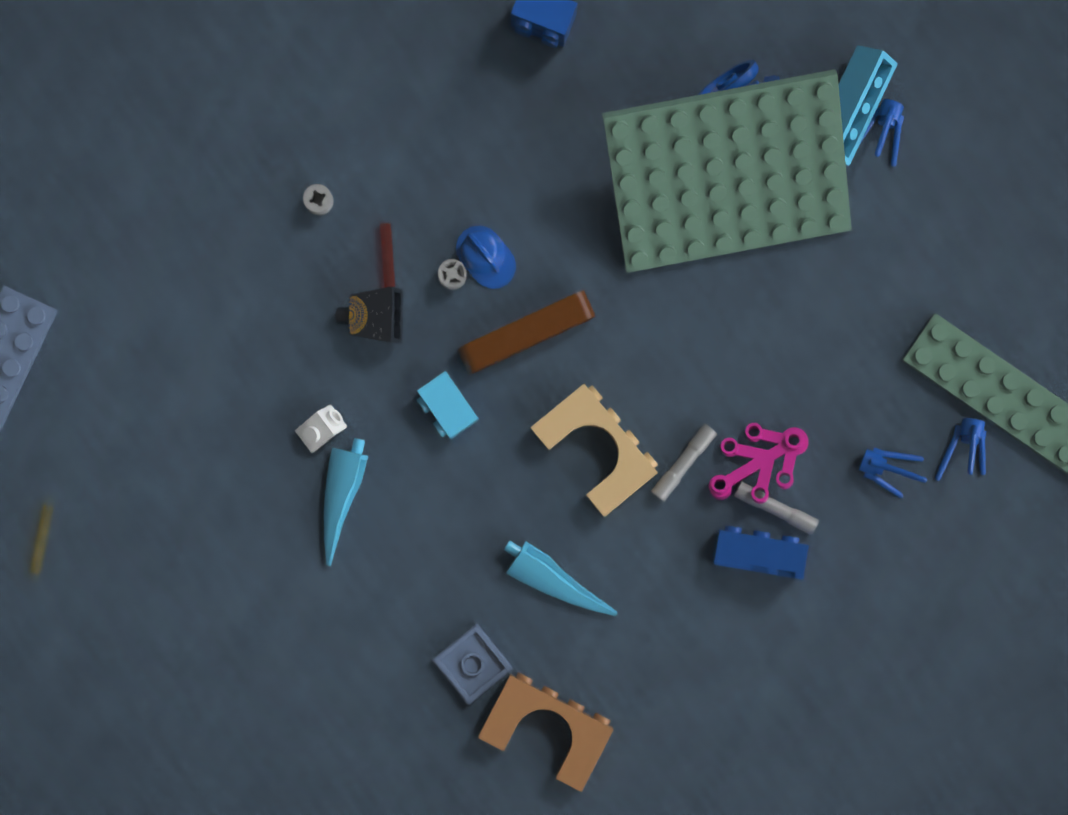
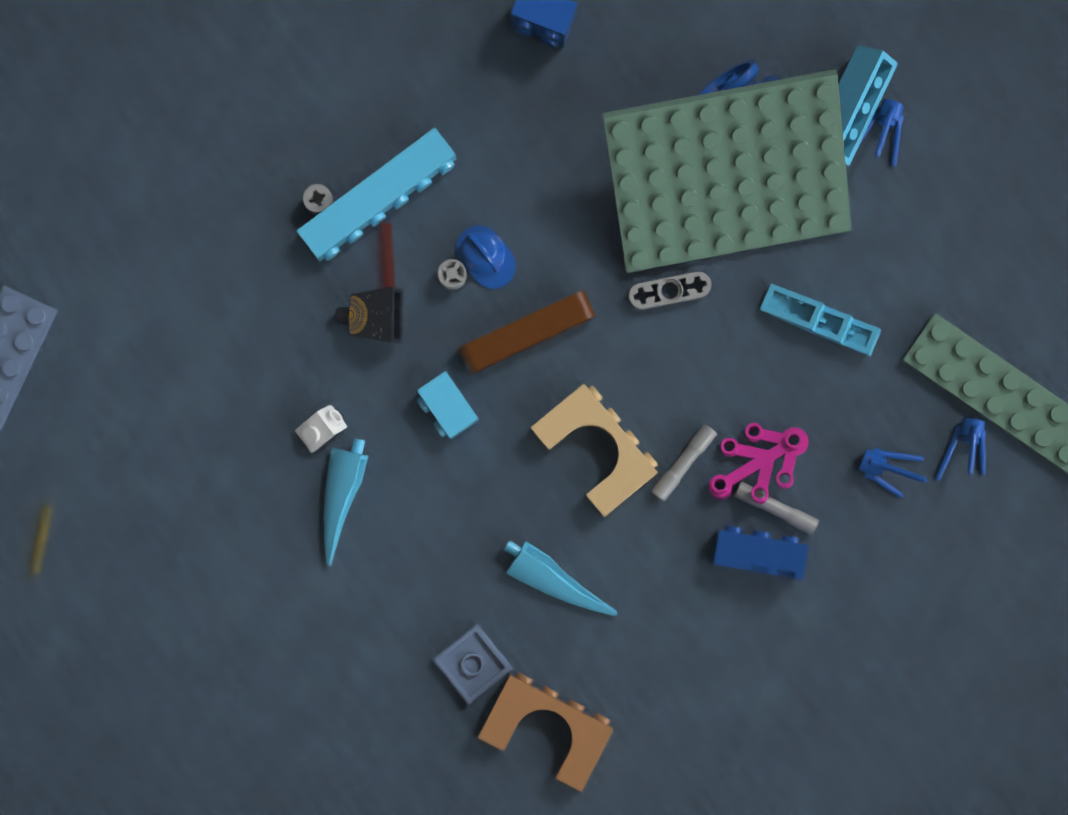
(377, 194): none -> medium azure brick
(689, 279): none -> light grey beam
(820, 319): none -> medium azure slope

